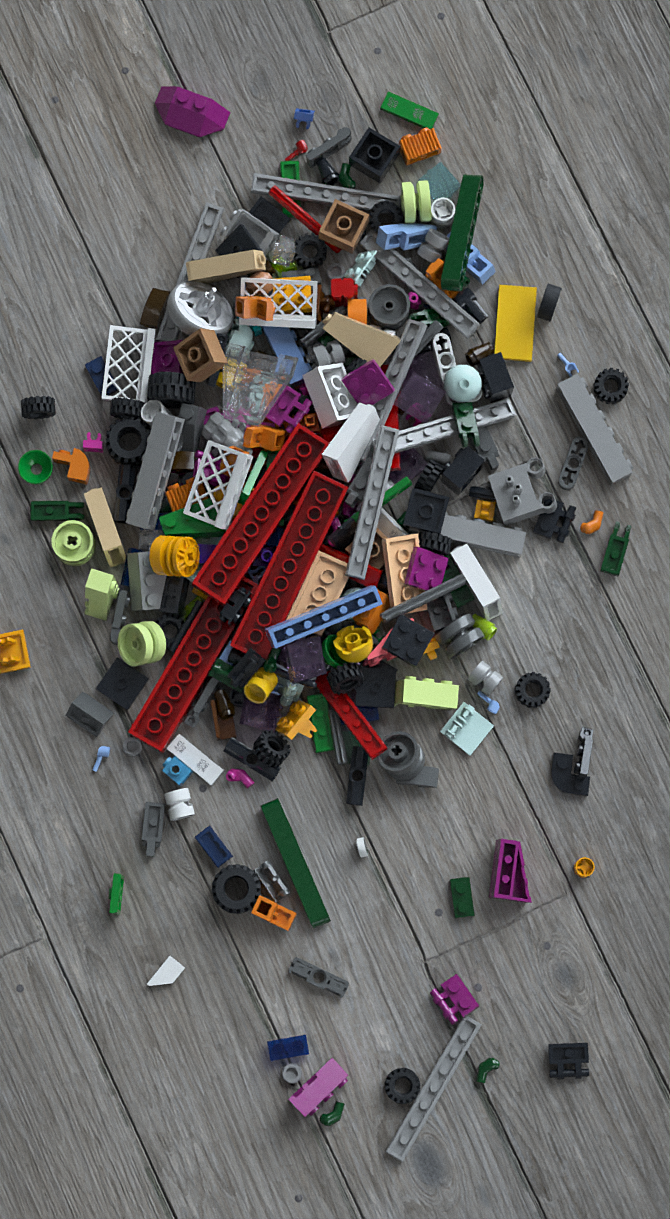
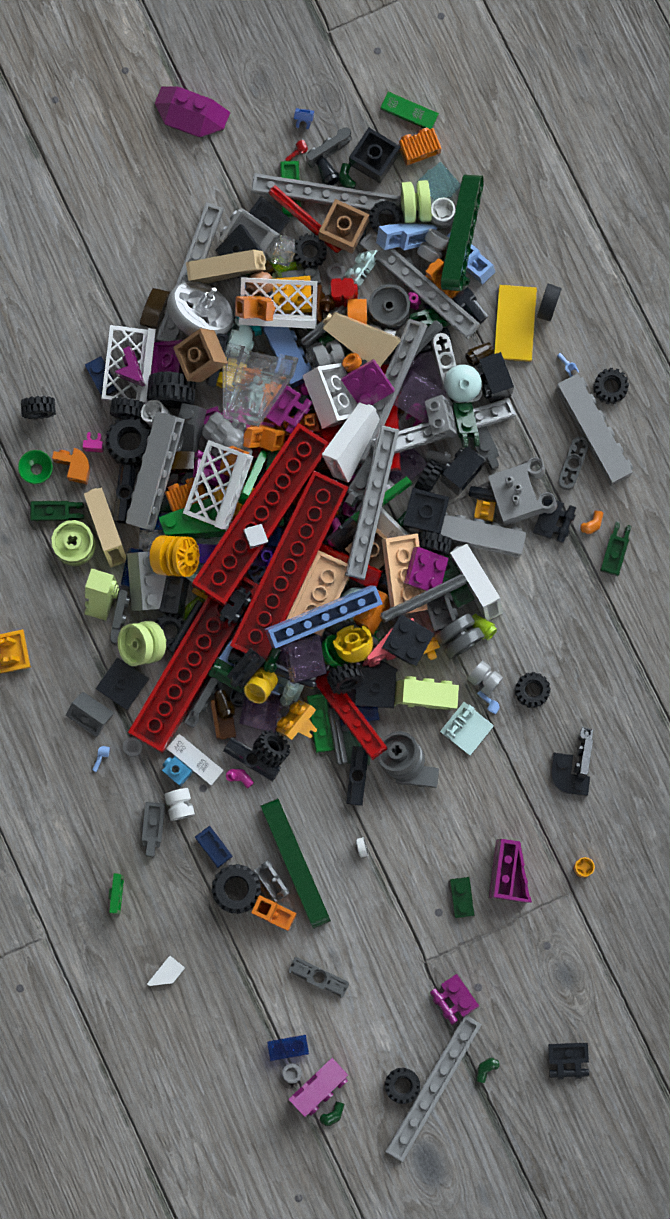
(132, 370): none -> magenta slope
(255, 536): none -> slope
(351, 362): none -> orange tile
(441, 416): none -> light grey bracket

